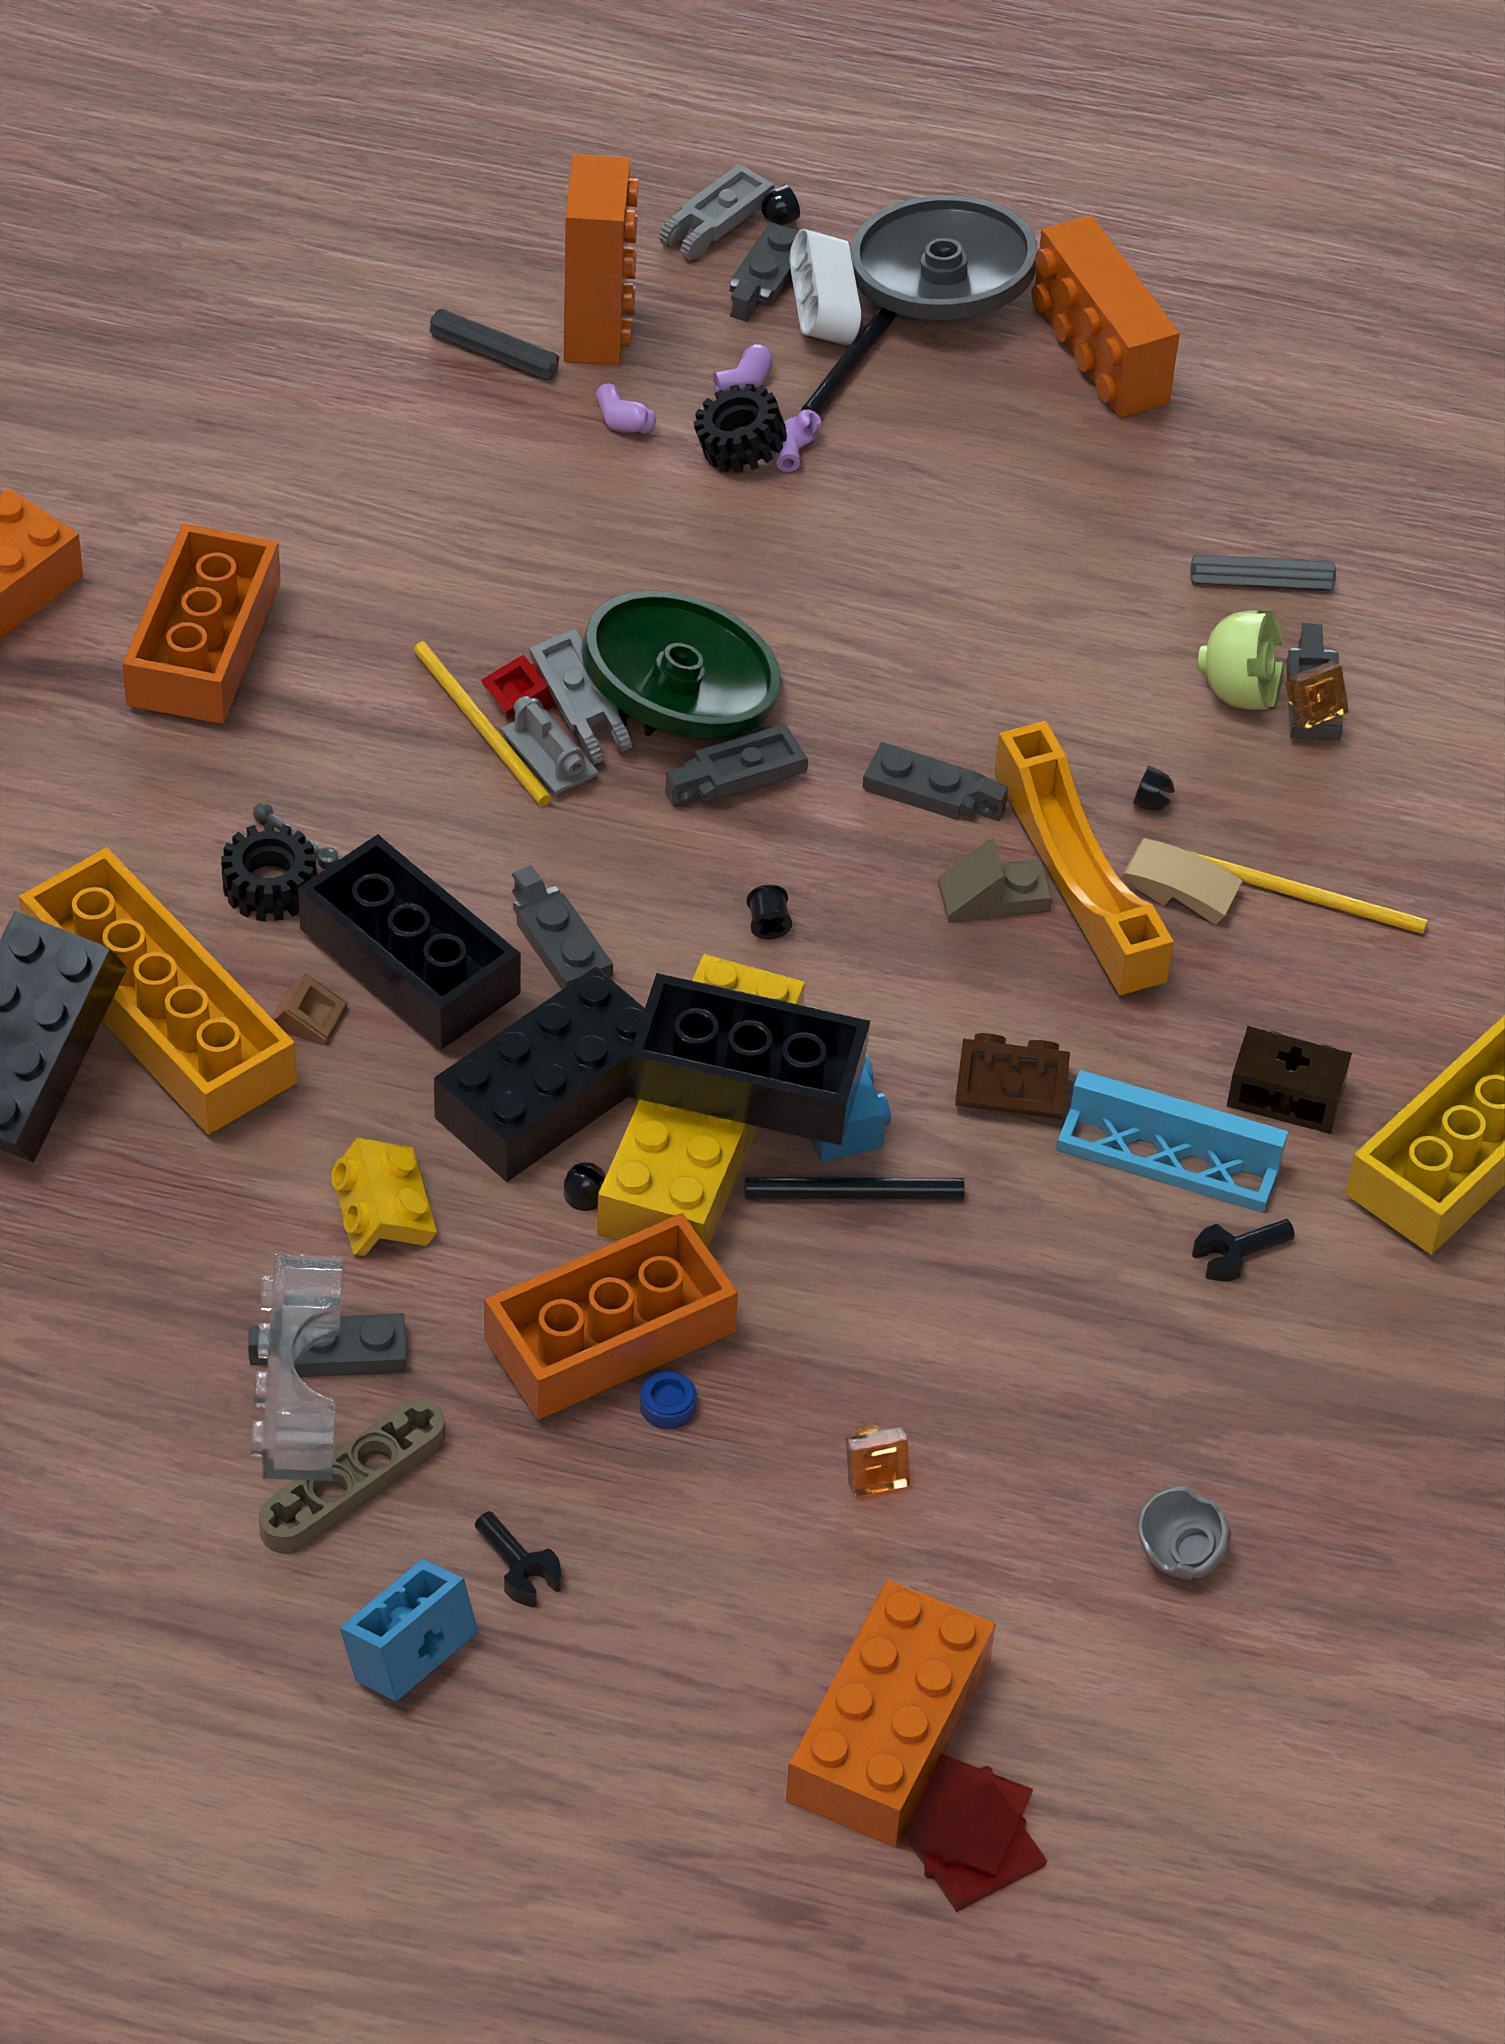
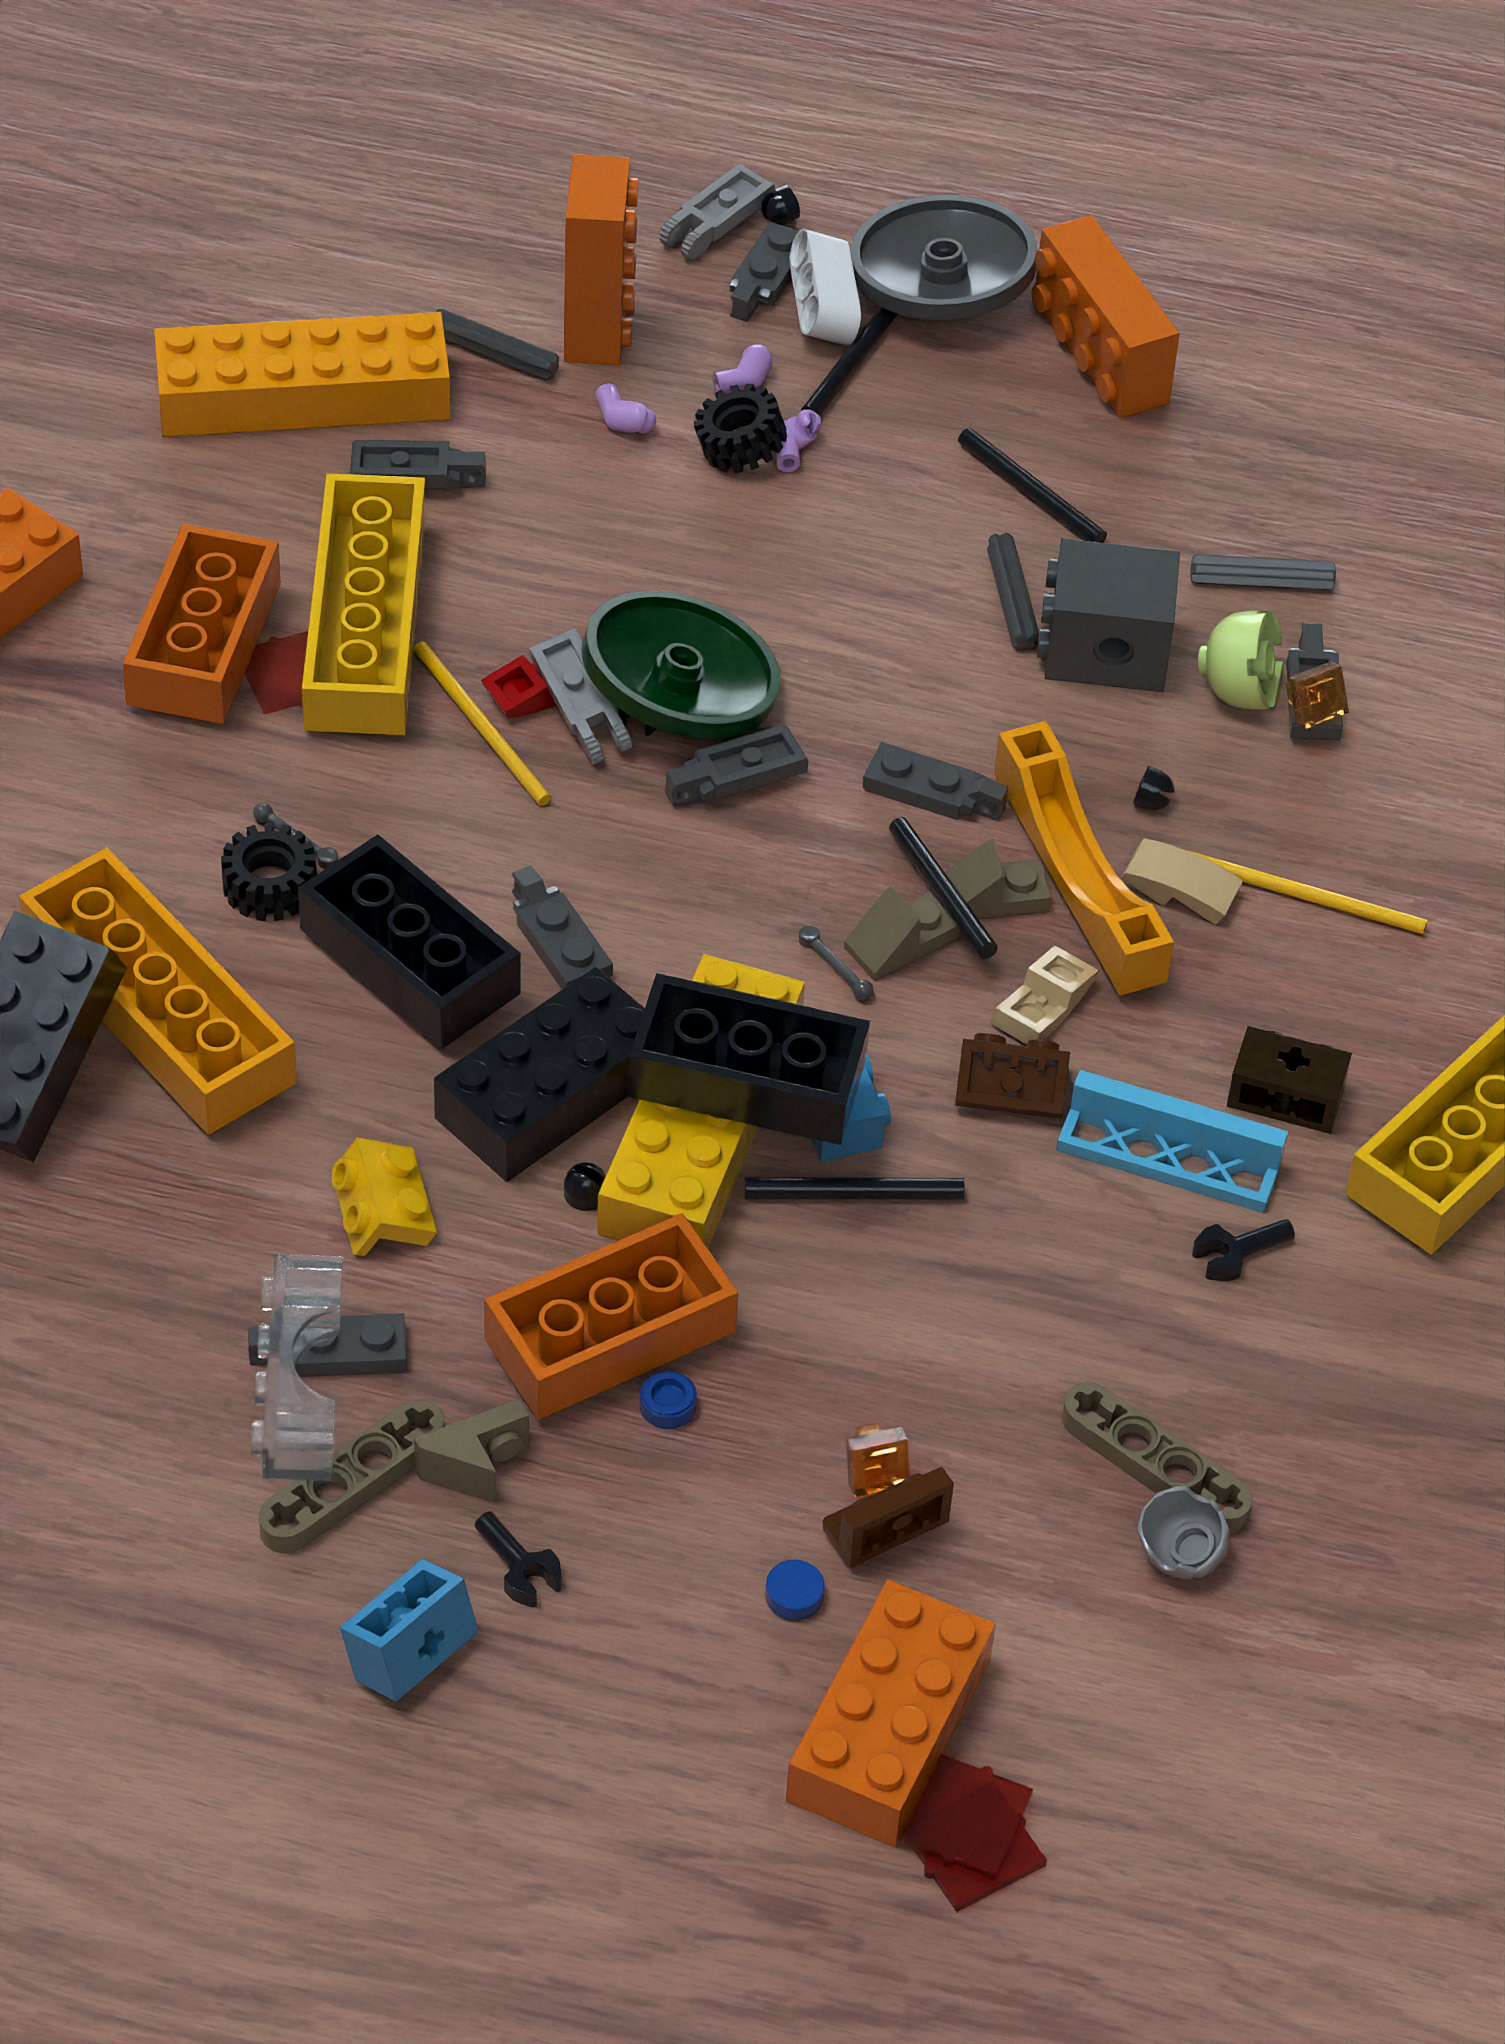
(277, 672): none -> clear red piece
(302, 374): none -> light orange brick
(309, 1010): medium nougat slope -> none
(364, 605): none -> yellow brick
(432, 460): none -> dark grey hinge
(464, 1451): none -> dark tan slope
(547, 747): light grey hinge -> none
(769, 912): black axle -> none
(794, 1589): none -> blue tile
(810, 937): none -> dark grey hinge
(890, 1516): none -> reddish brown bracket
(899, 932): none -> dark tan slope
(943, 888): none -> black bar
(1013, 591): none -> dark grey axle
(1031, 486): none -> black bar
(1046, 997): none -> tan slope
(1109, 614): none -> dark grey brick
(1163, 1450): none -> dark tan beam

